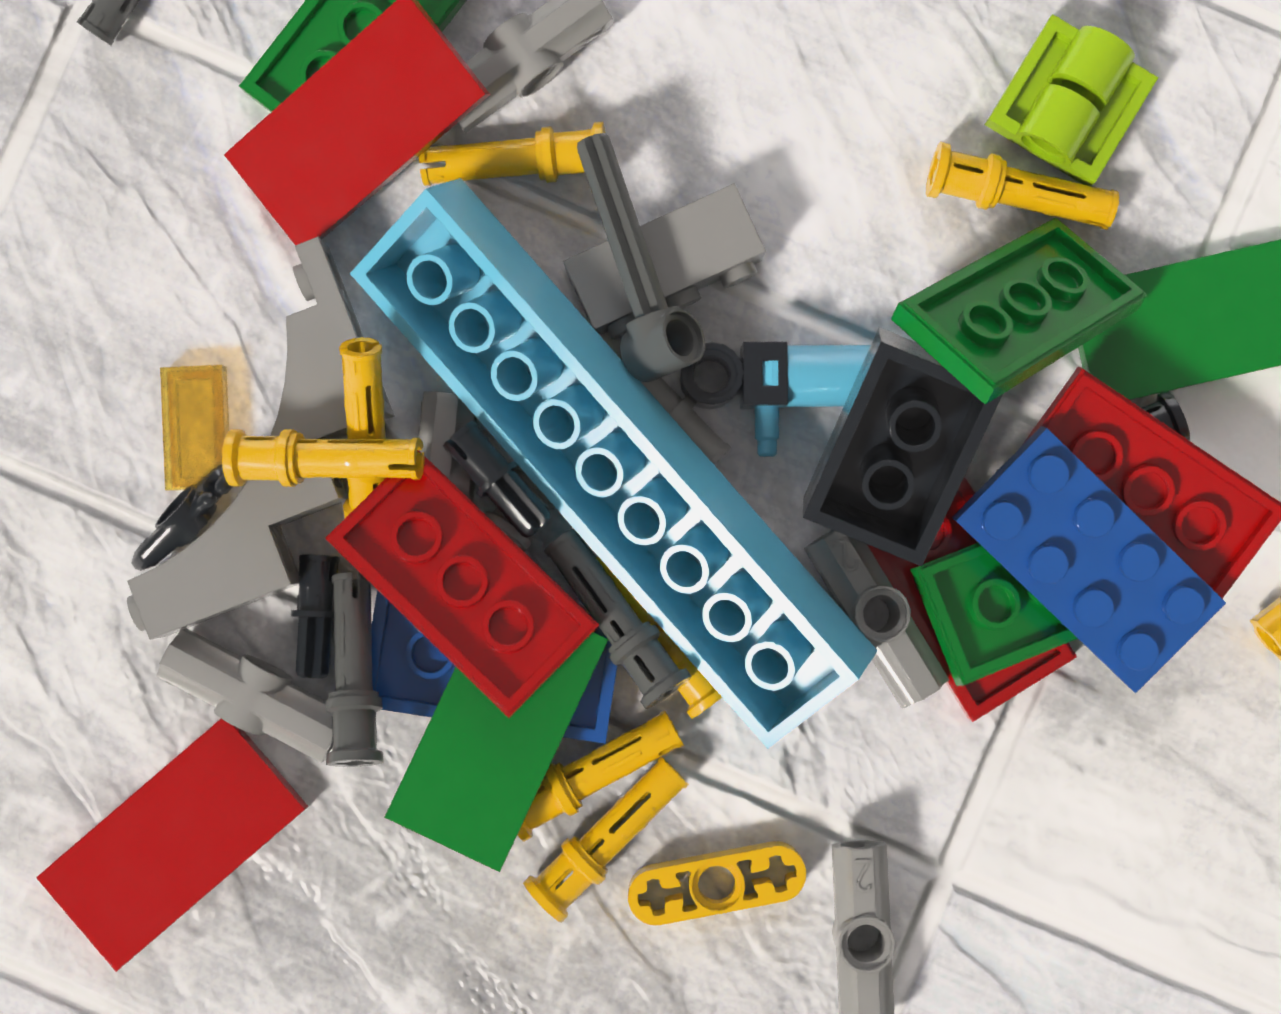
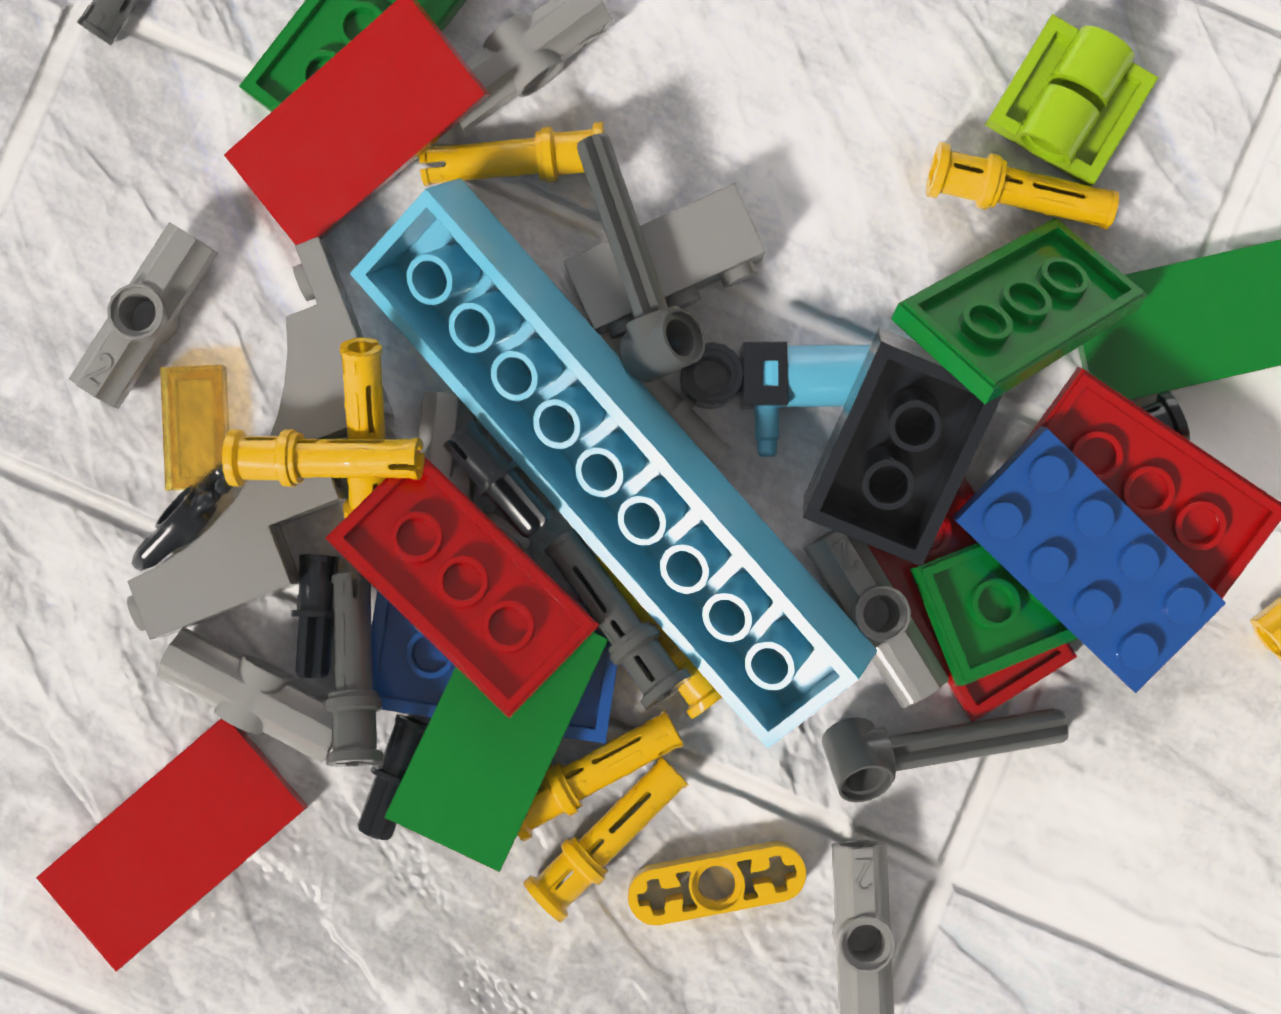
(121, 351): none -> light grey piece
(388, 776): none -> black axle
(867, 758): none -> dark grey axle

